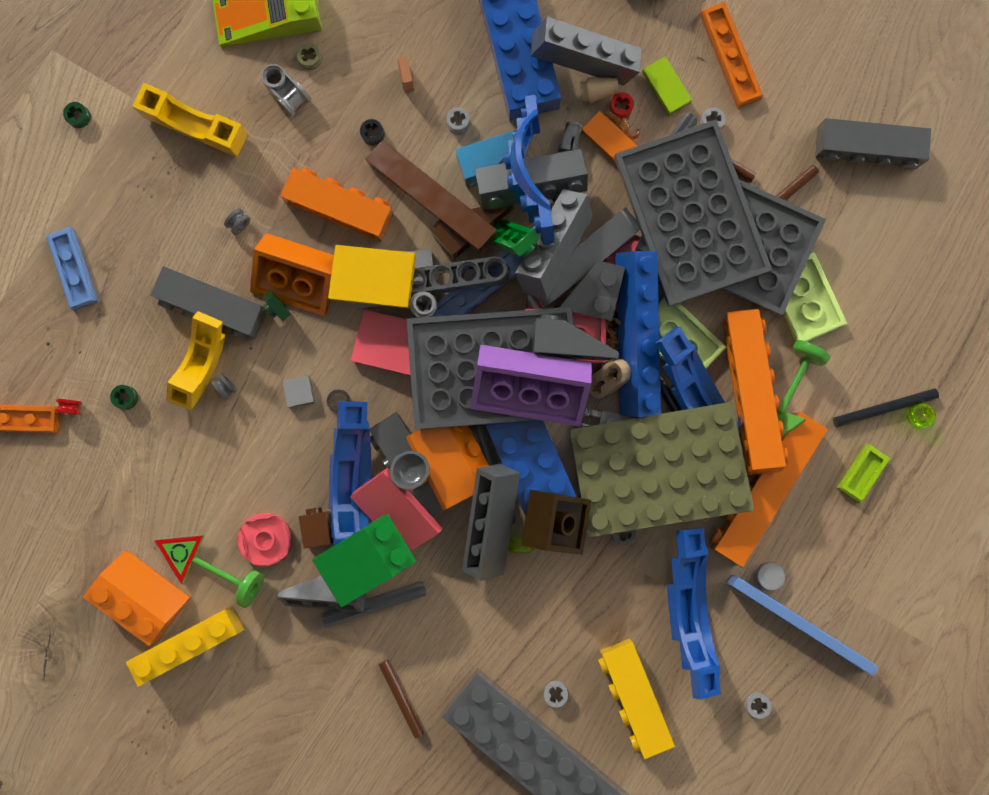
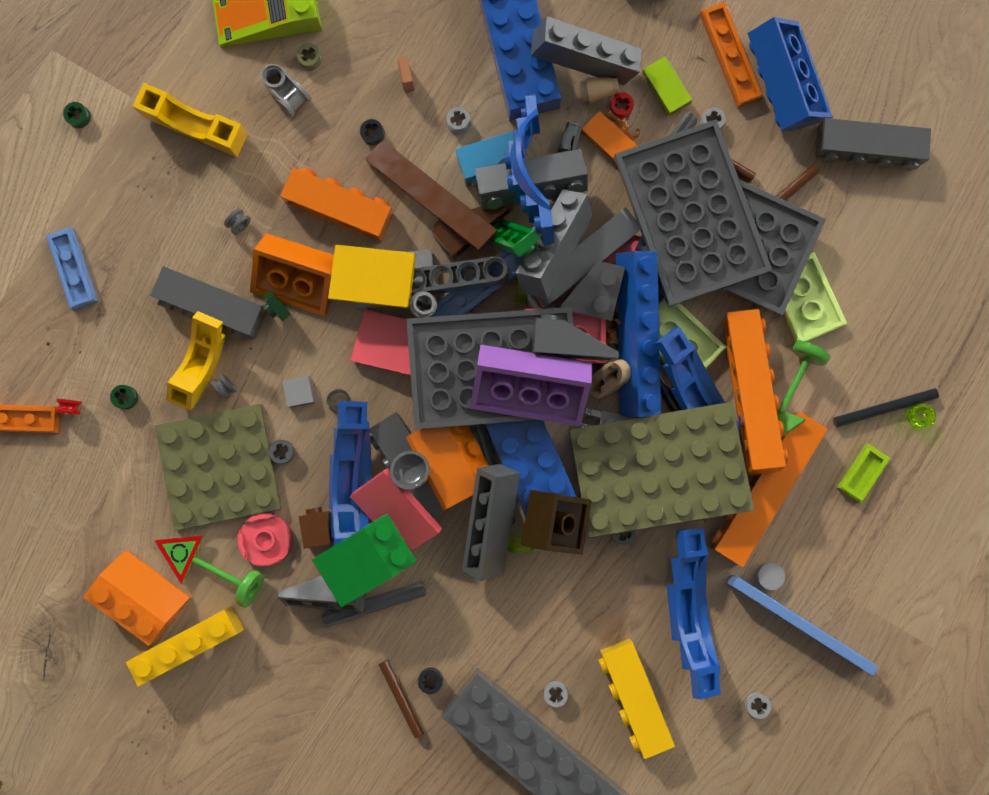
(218, 467): none -> olive plate
(274, 448): none -> dark grey bush
(438, 682): none -> black bush
(520, 297): none -> clear neon green tile
(789, 74): none -> blue slope

